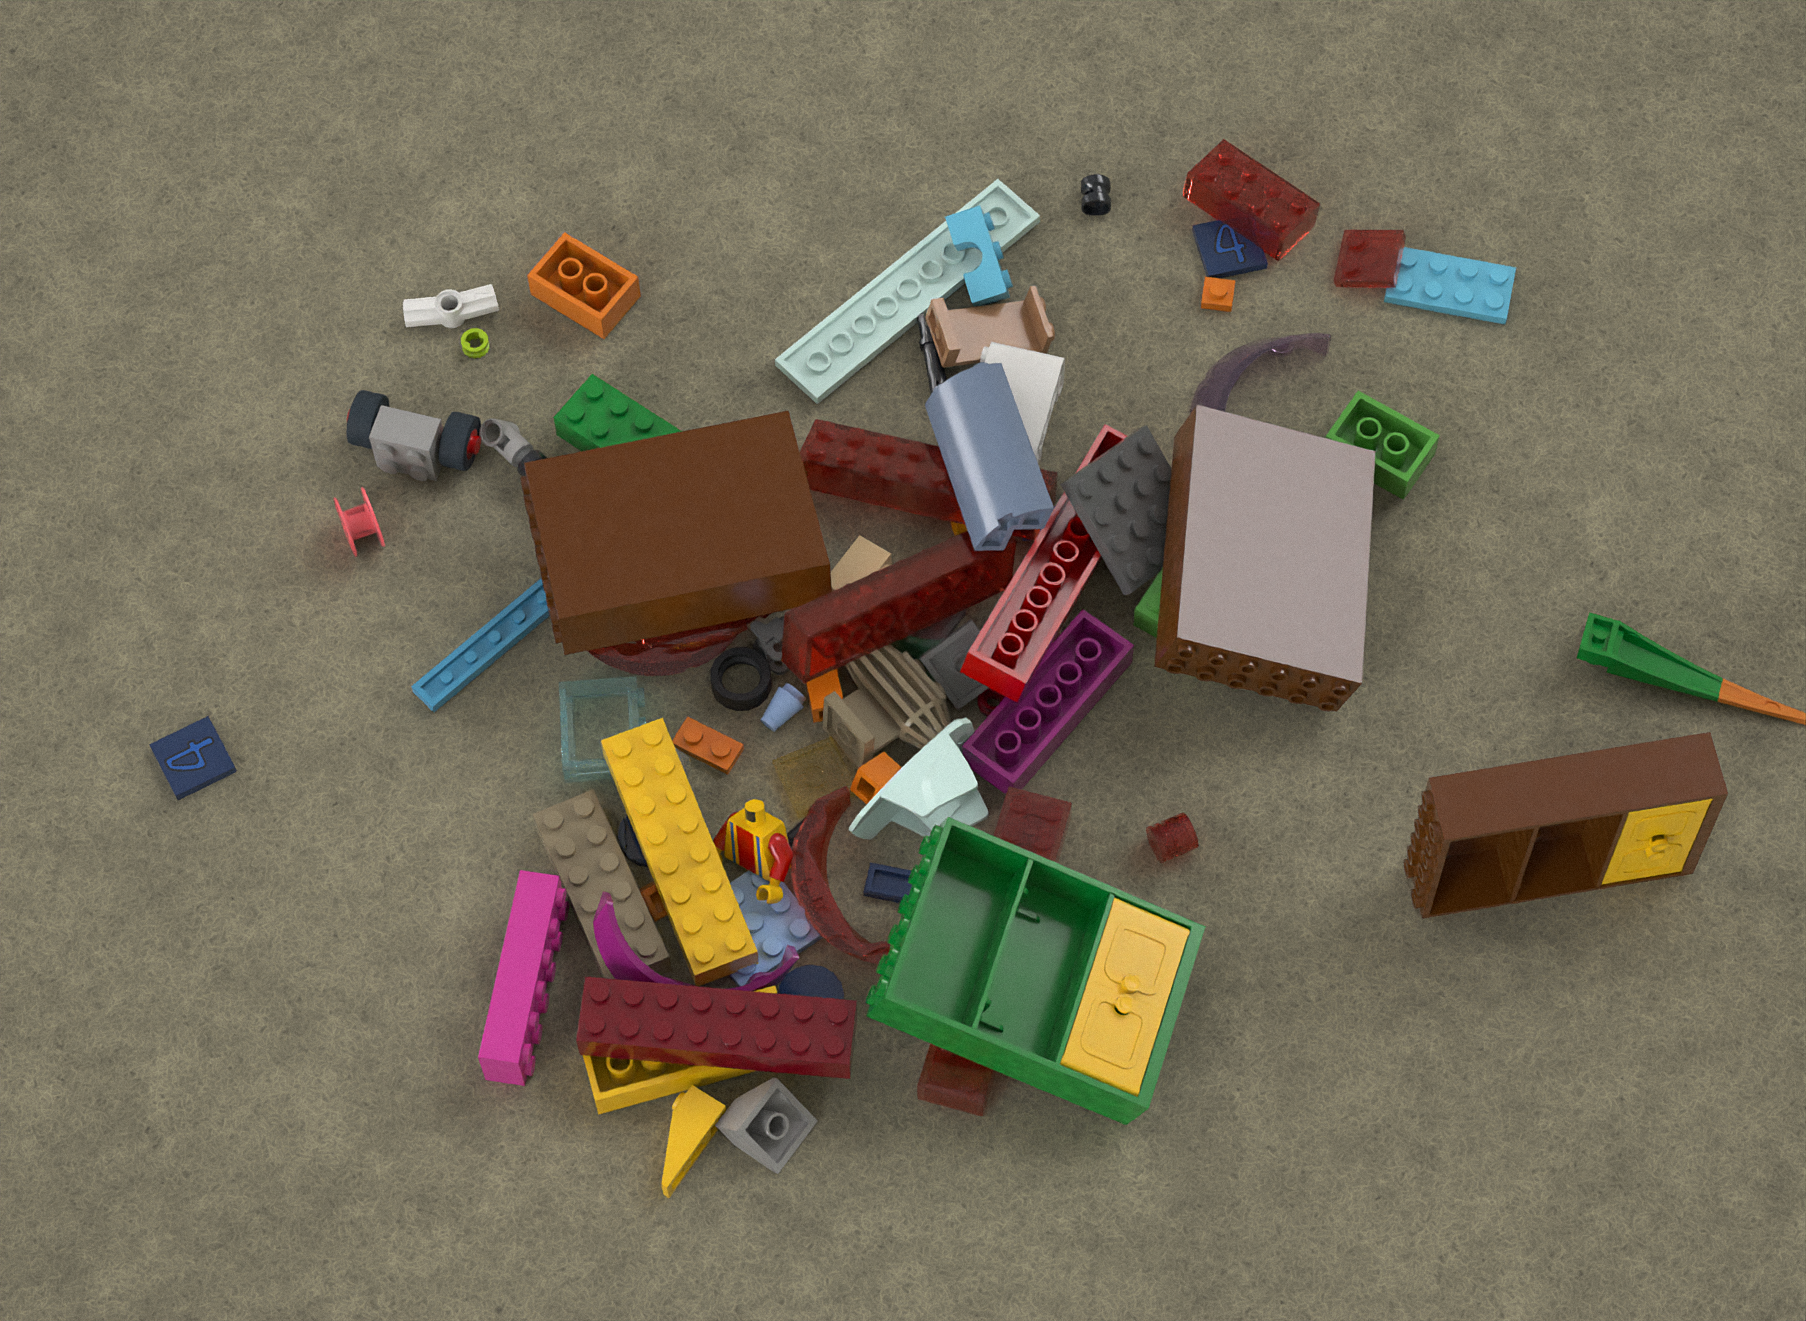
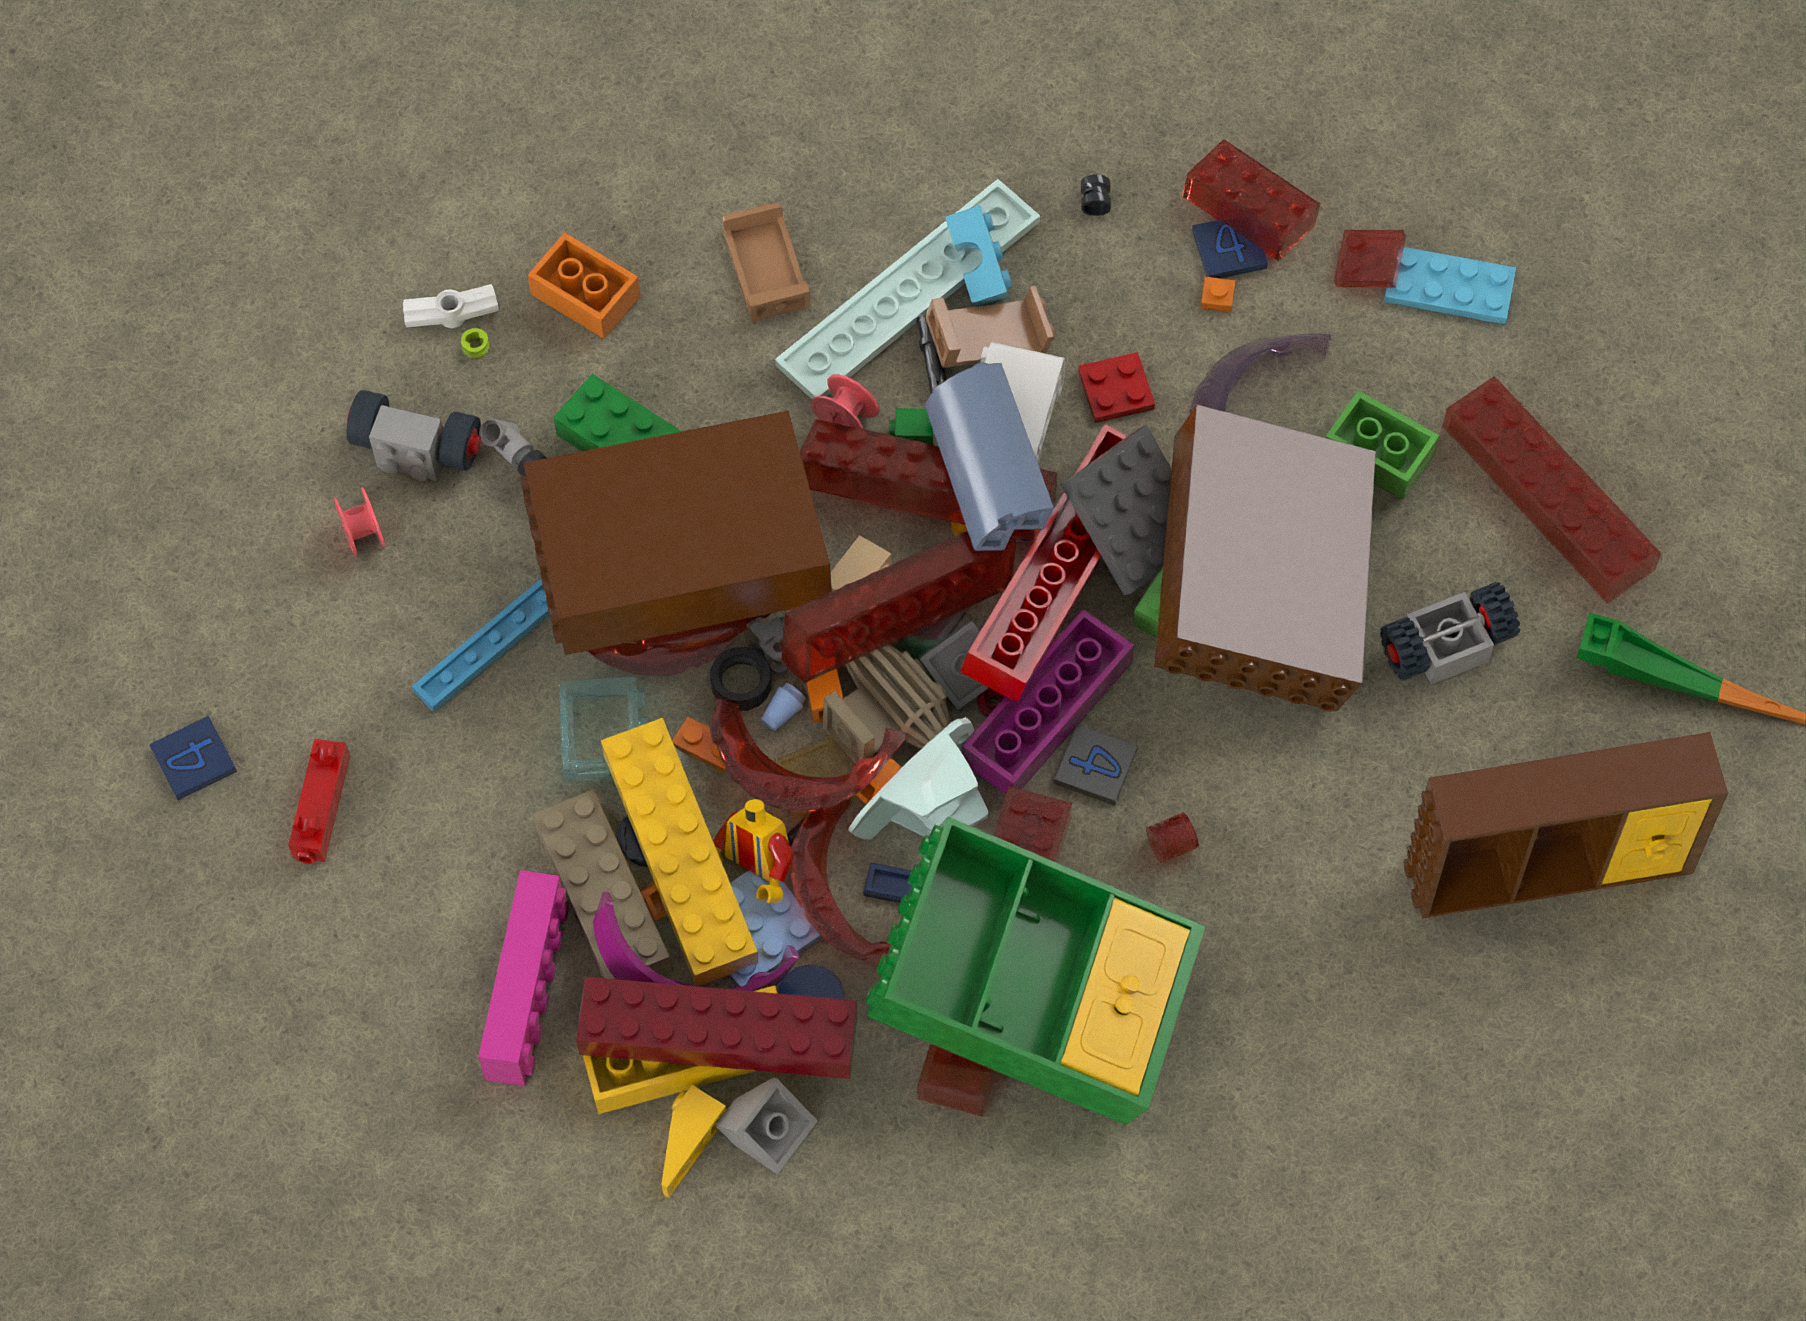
(319, 801): none -> red brick
(765, 261): none -> medium nougat panel
(779, 786): none -> clear red windscreen
(848, 402): none -> coral piece
(912, 425): none -> green brick
(1095, 764): none -> dark grey tile
(1116, 387): none -> red plate
(1450, 634): none -> brick
(1551, 489): none -> clear red brick

